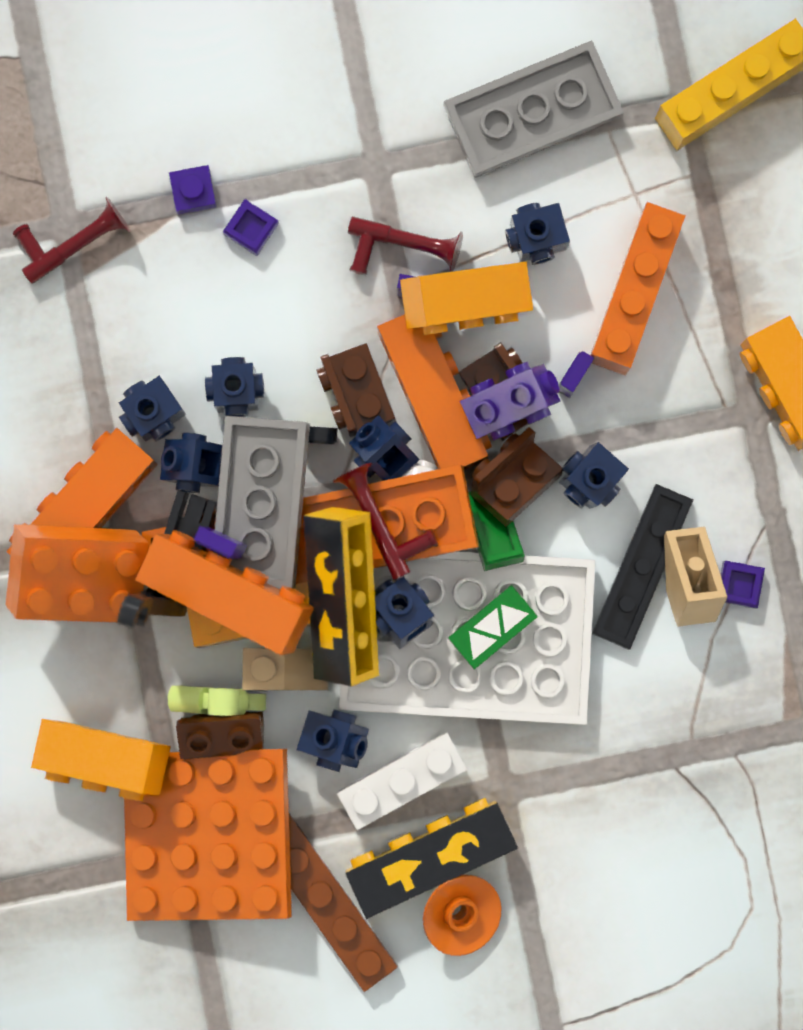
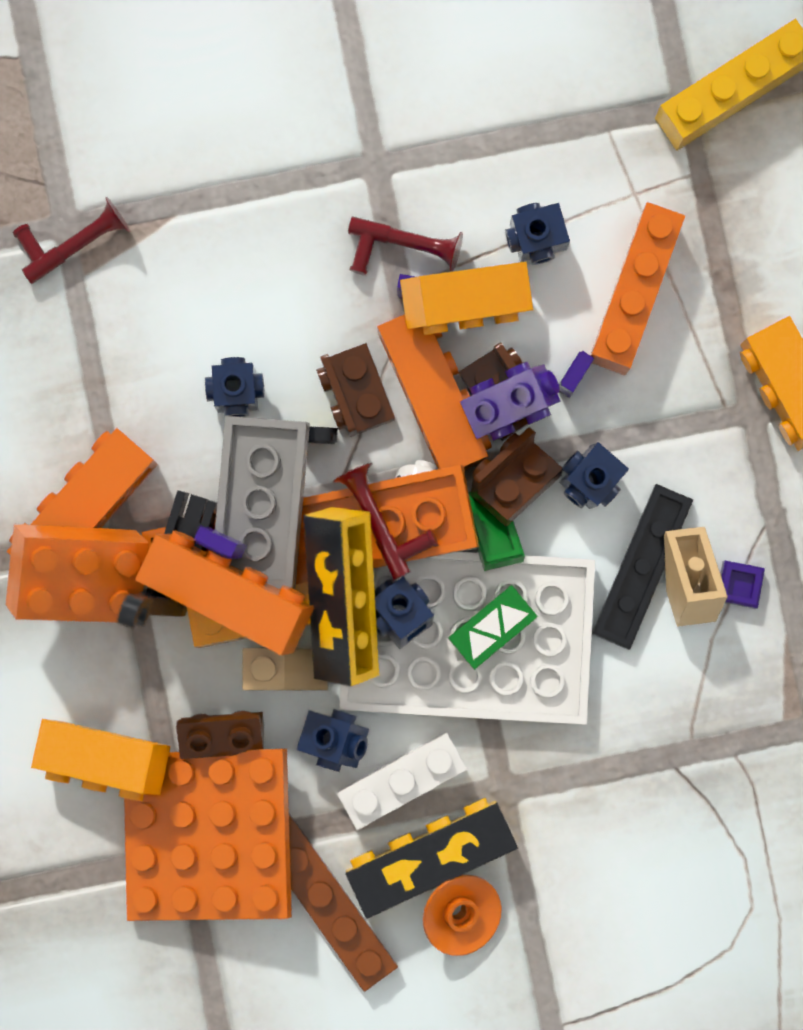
(139, 399): dark blue brick -> none
(191, 462): dark blue brick -> none
(192, 189): dark purple plate -> none
(214, 700): yellowish green bar -> none
(250, 227): dark purple tile -> none
(384, 448): dark blue brick -> none
(533, 109): light grey plate -> none

